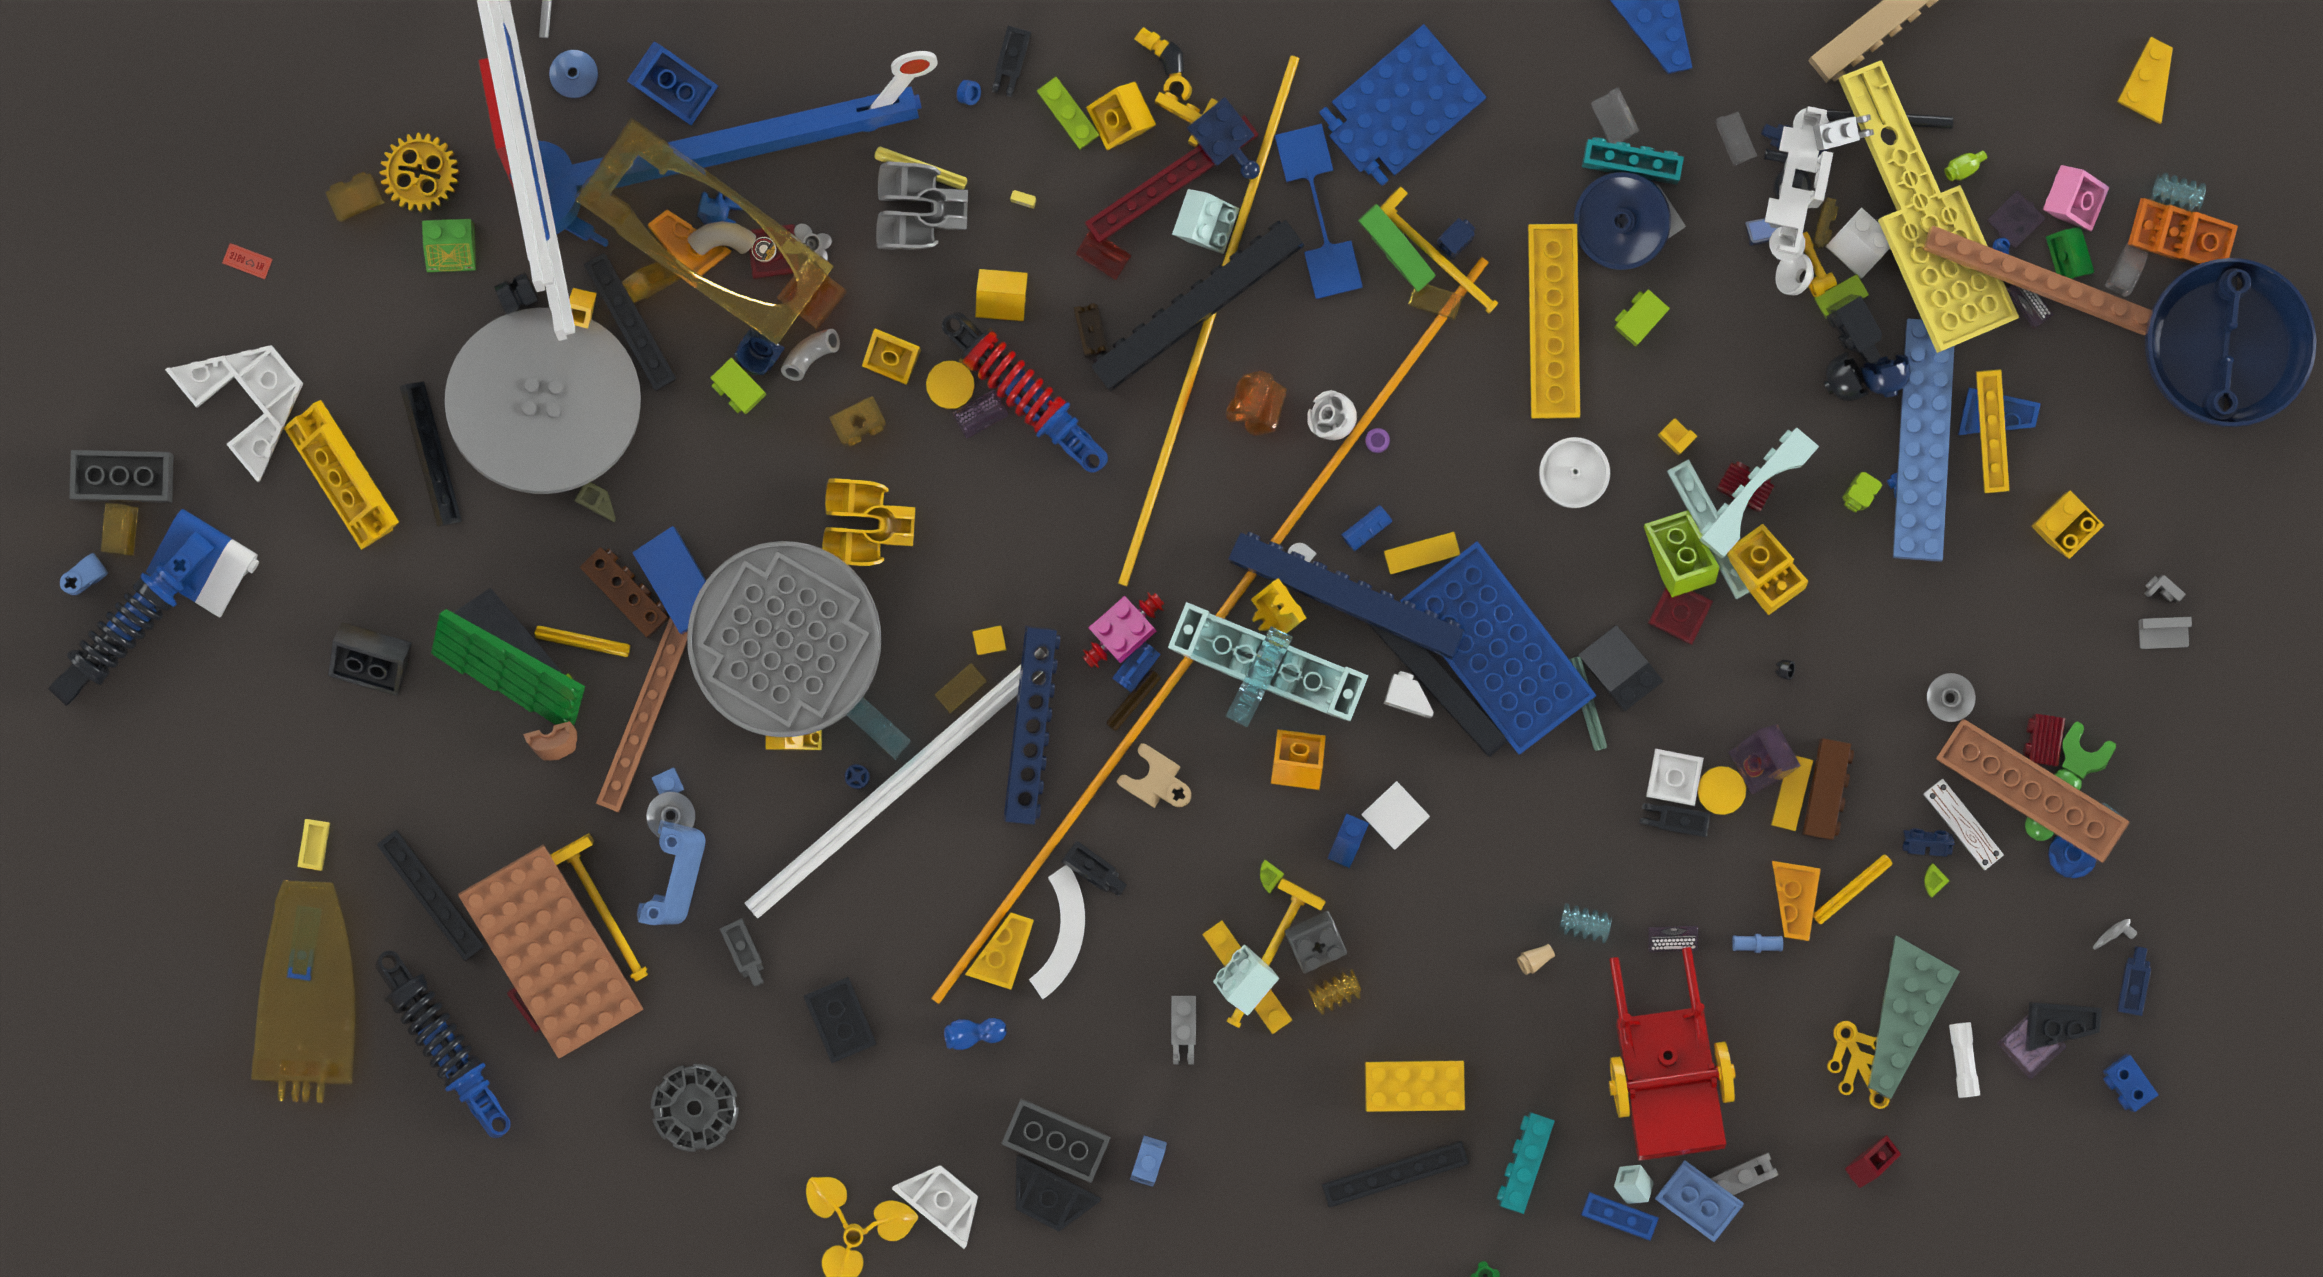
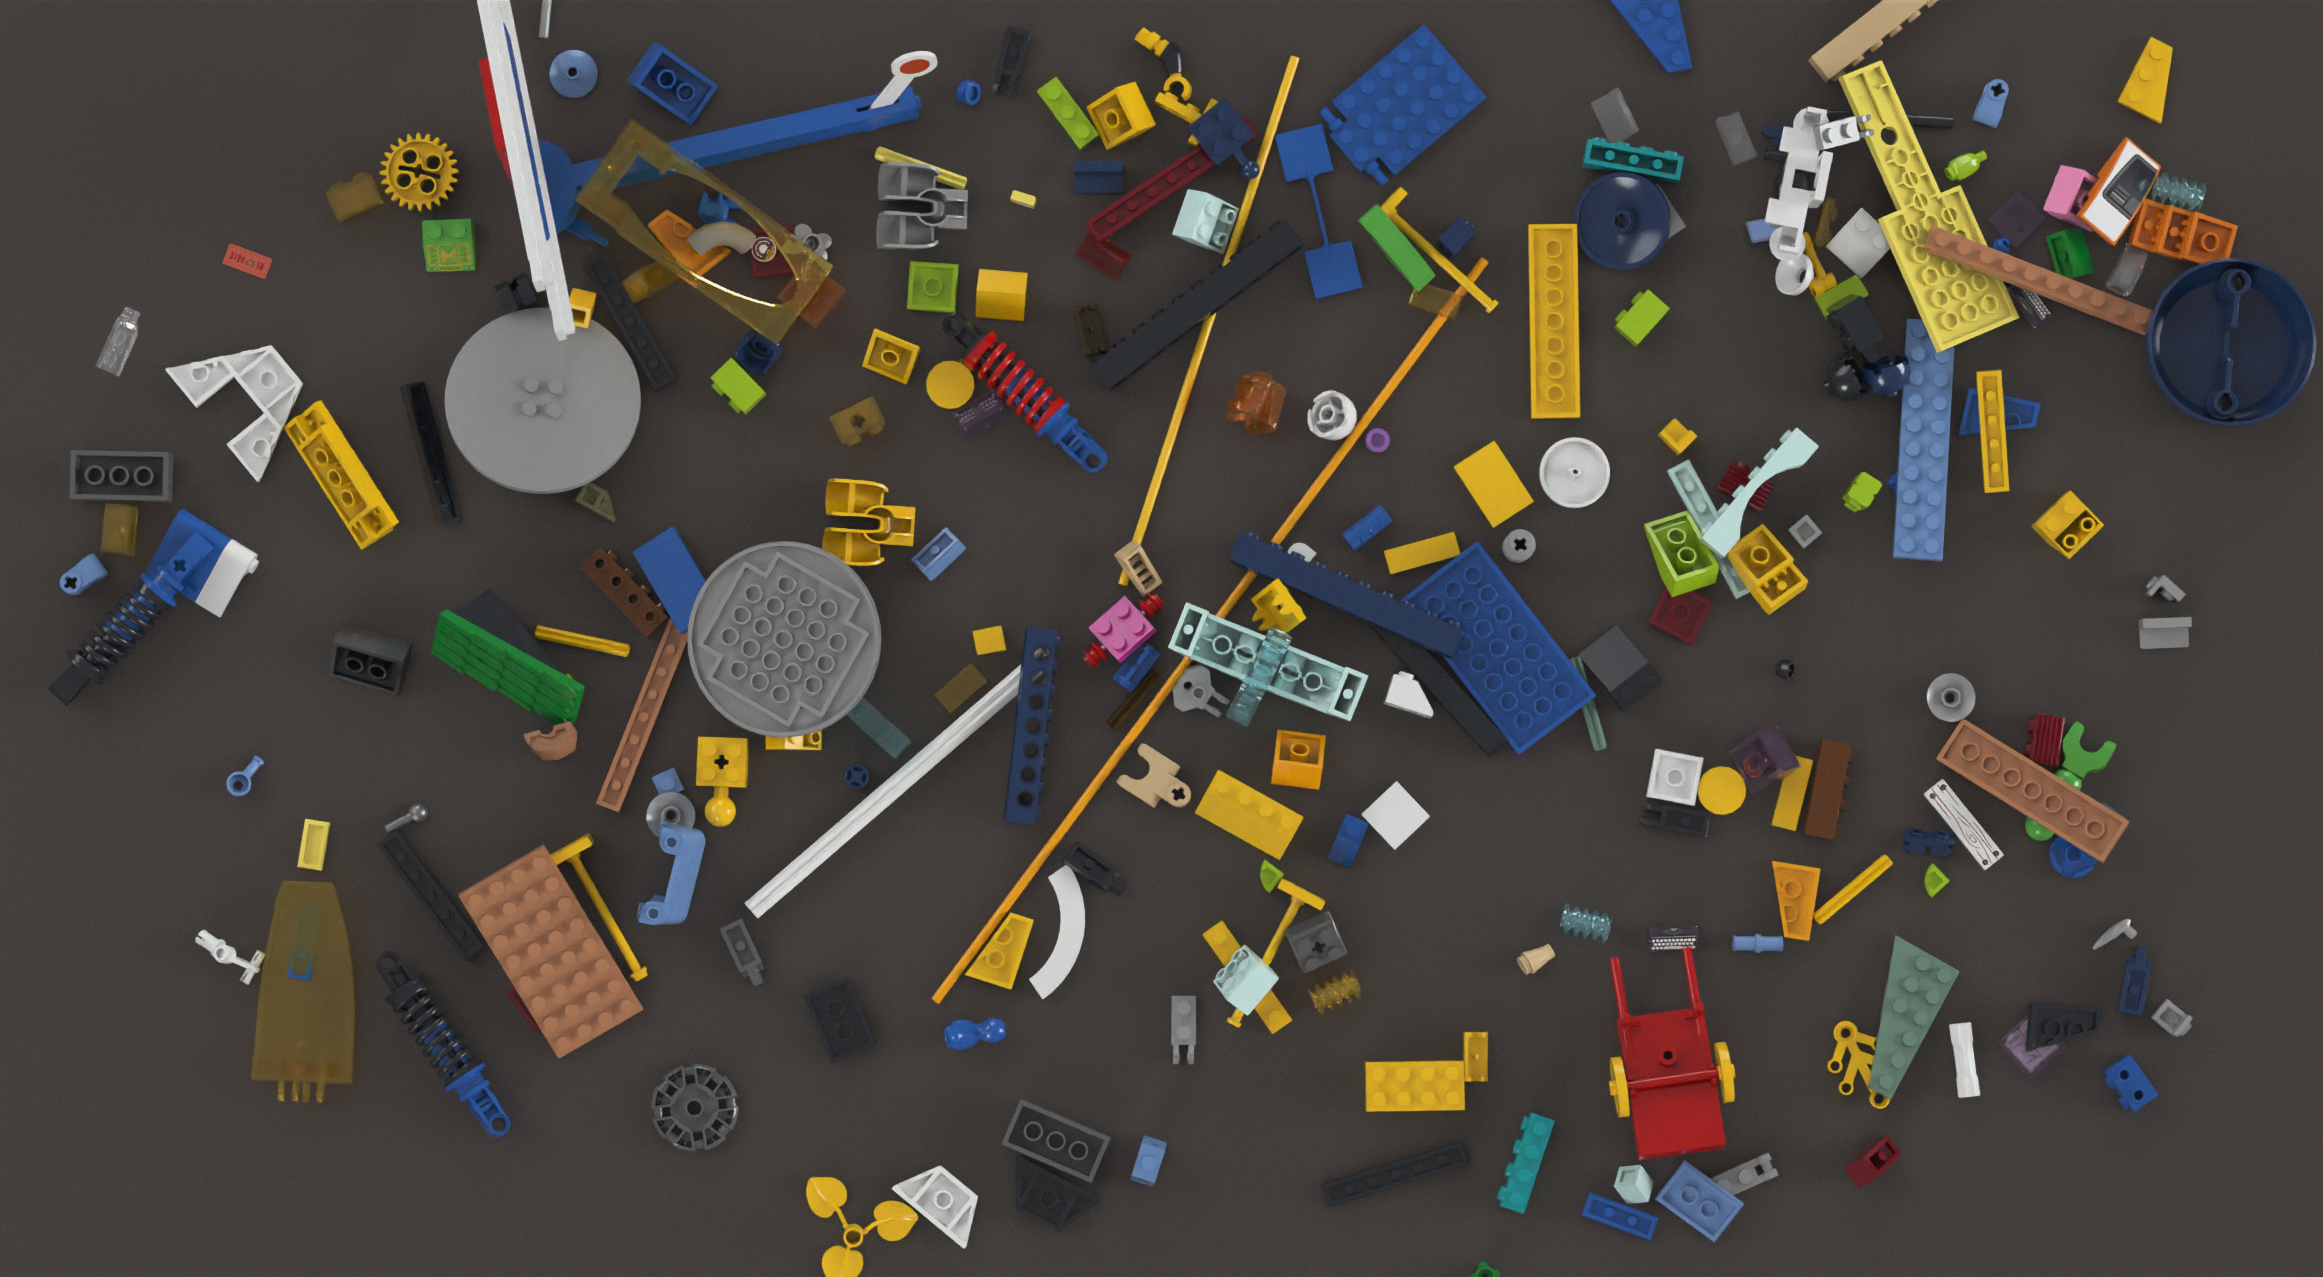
(119, 342): none -> clear hinge
(227, 955): none -> white pin
(243, 778): none -> medium blue bar
(416, 813): none -> flat silver bar
(721, 809): none -> yellow brick
(808, 351): light grey cylinder -> none
(932, 287): none -> lime tile
(938, 554): none -> medium blue slope
(1098, 177): none -> dark blue panel
(1130, 555): none -> tan slope
(1198, 693): none -> light grey hinge
(1249, 815): none -> yellow slope
(1475, 1056): none -> yellow hinge
(1493, 484): none -> yellow tile
(1518, 536): none -> light grey piece
(1804, 531): none -> light grey plate
(1989, 106): none -> medium blue piece
(2119, 191): none -> slope
(2172, 1019): none -> light grey bracket

